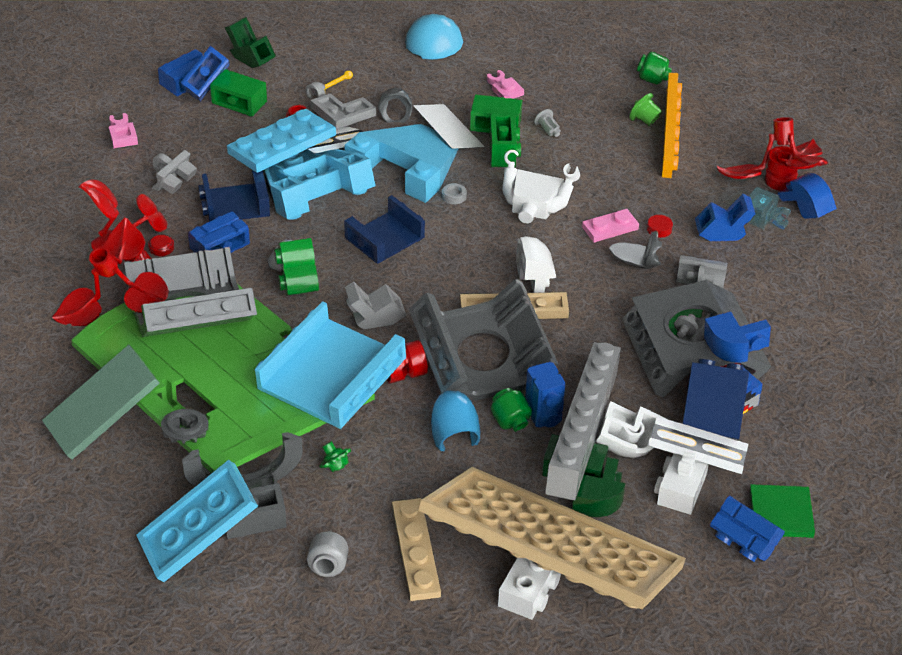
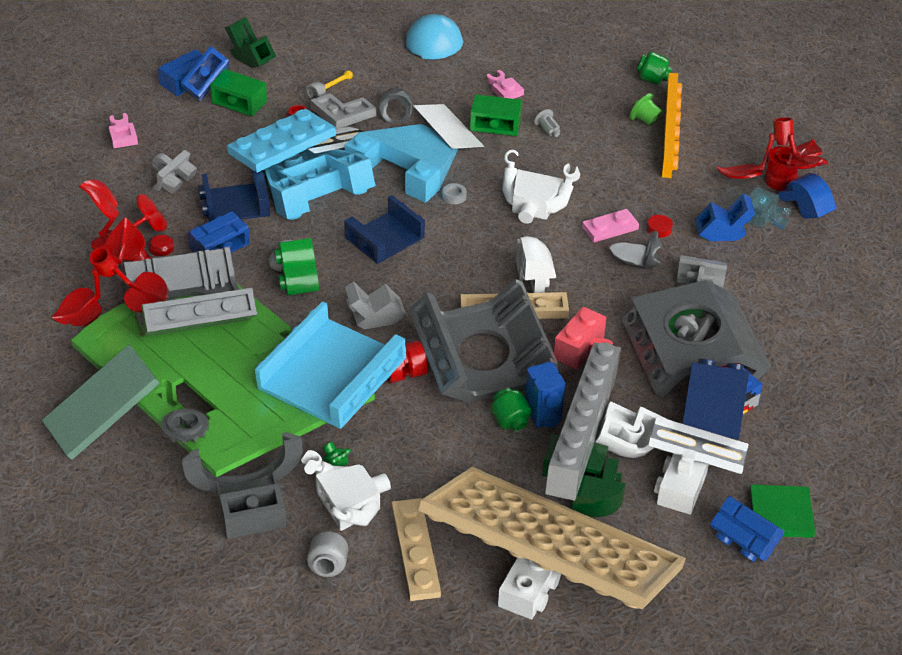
(196, 520): medium azure plate -> none
(346, 491): none -> white torso
(454, 414): dark azure piece -> none
(504, 137): green brick -> none
(577, 337): none -> coral brick
(733, 341): blue brick -> none

